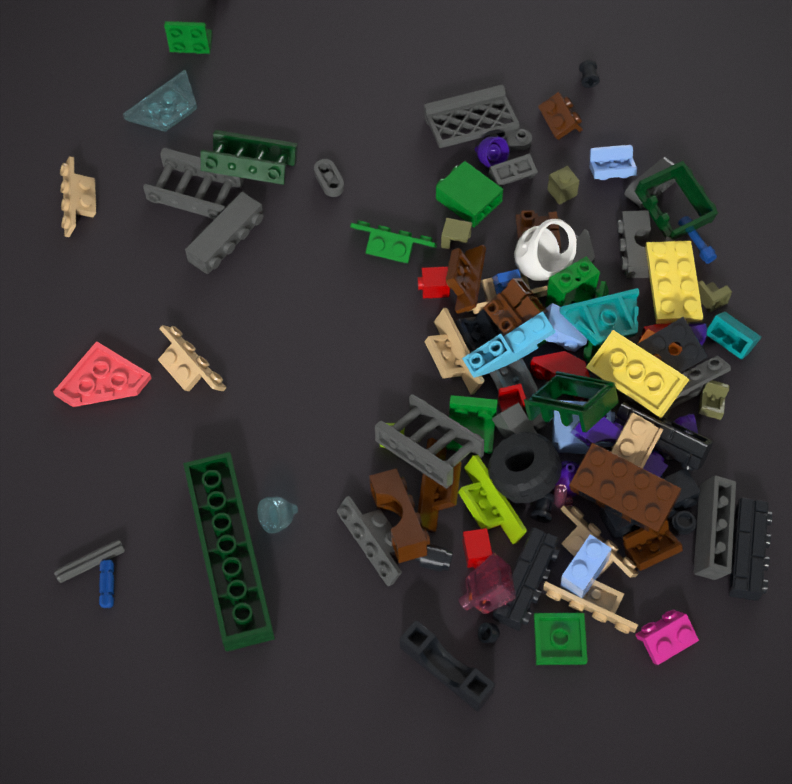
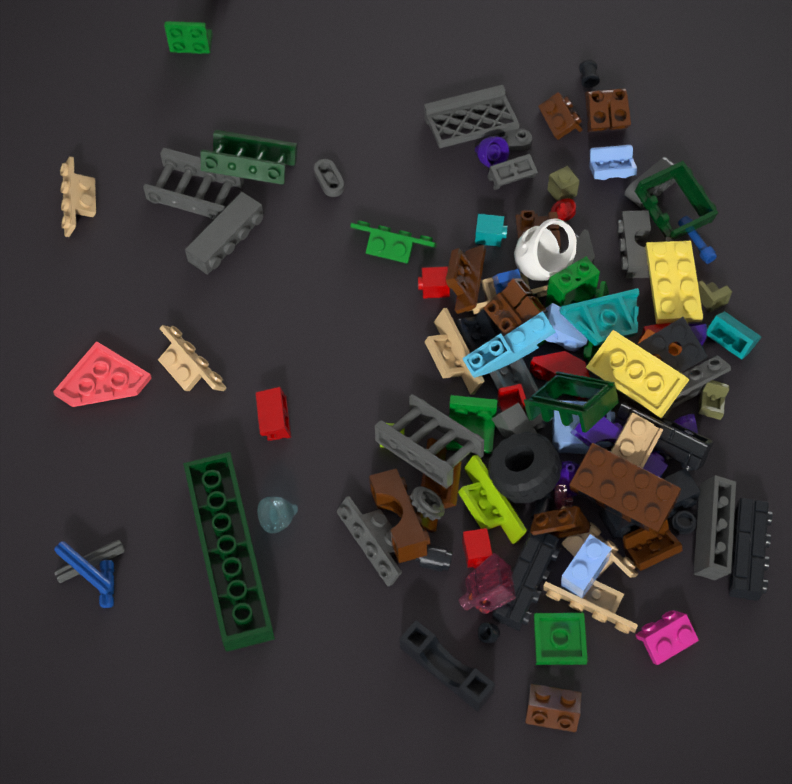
(84, 567): none -> blue axle
(165, 105): clear light blue wing -> none
(273, 414): none -> red hinge
(427, 503): none -> dark grey gear
(455, 230): olive panel -> none
(469, 193): green brick -> none
(490, 230): none -> teal brick
(553, 708): none -> reddish brown bracket
(561, 522): none -> reddish brown bracket
(565, 209): none -> red hat
(607, 110): none -> reddish brown hips

